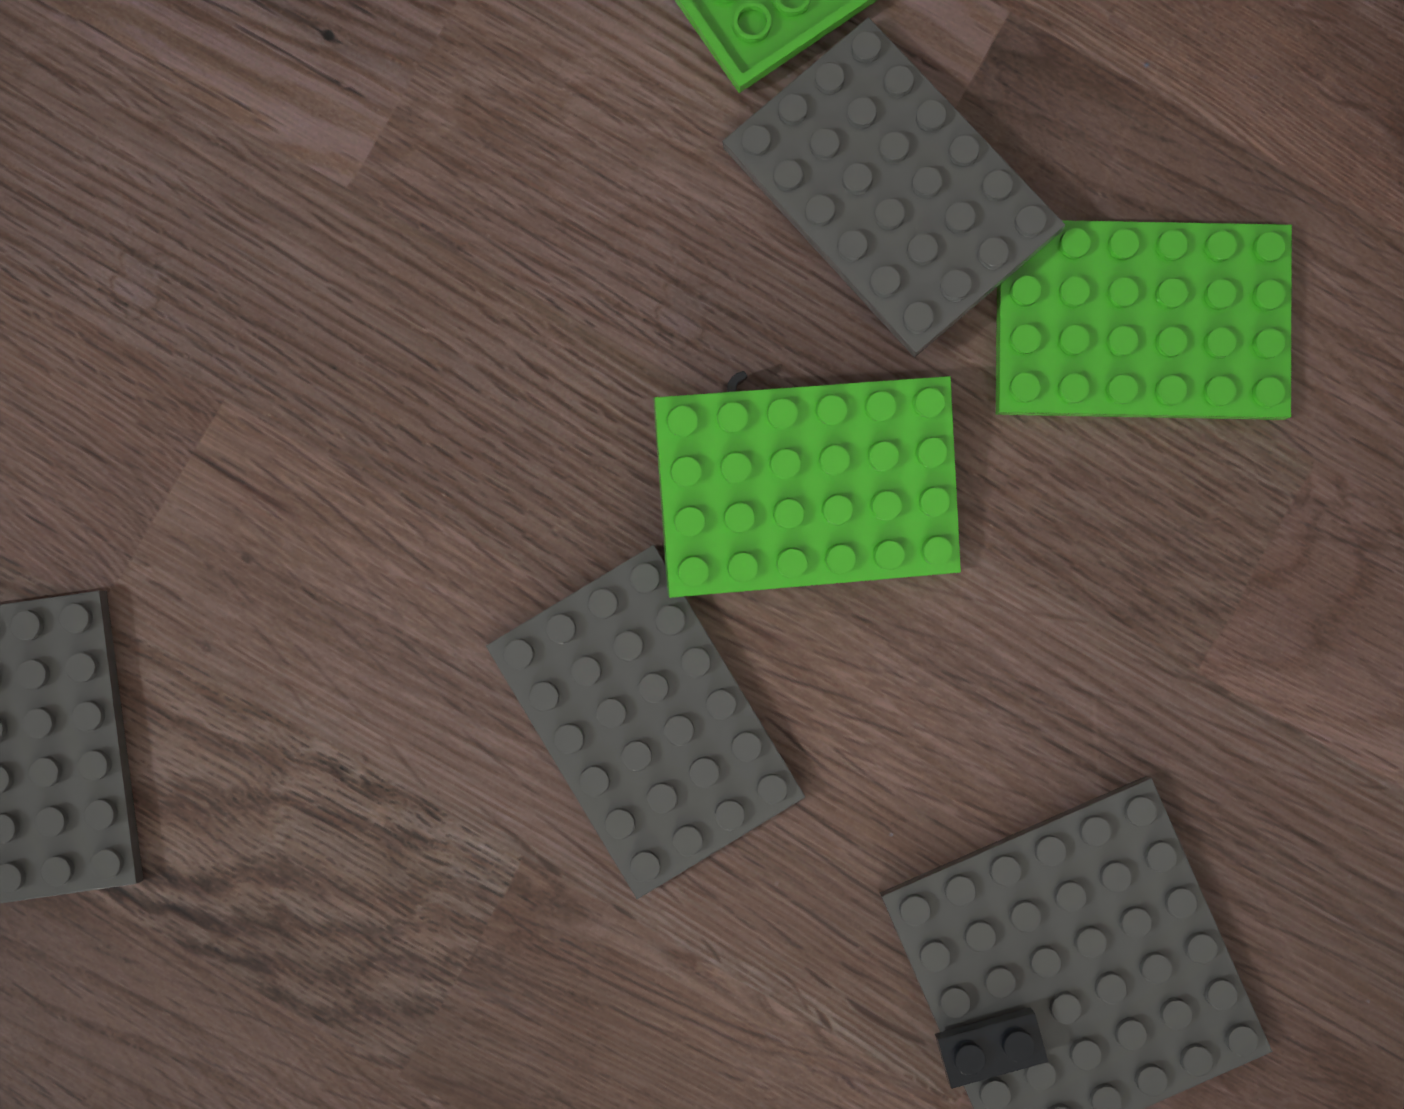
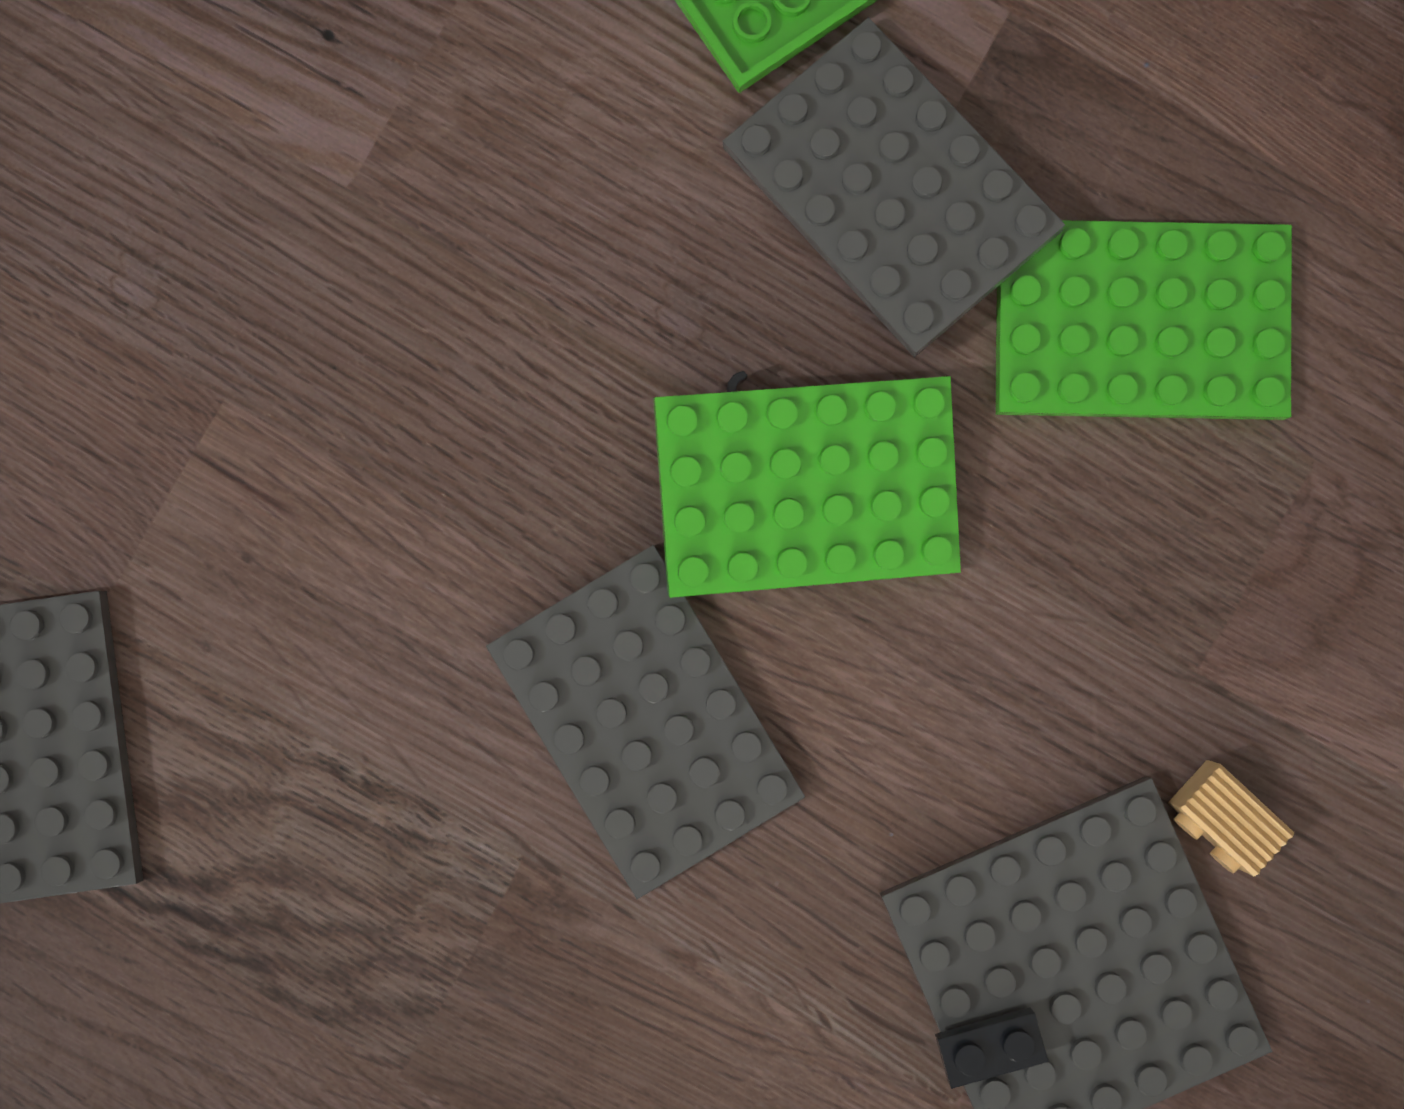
(1230, 818): none -> tan brick

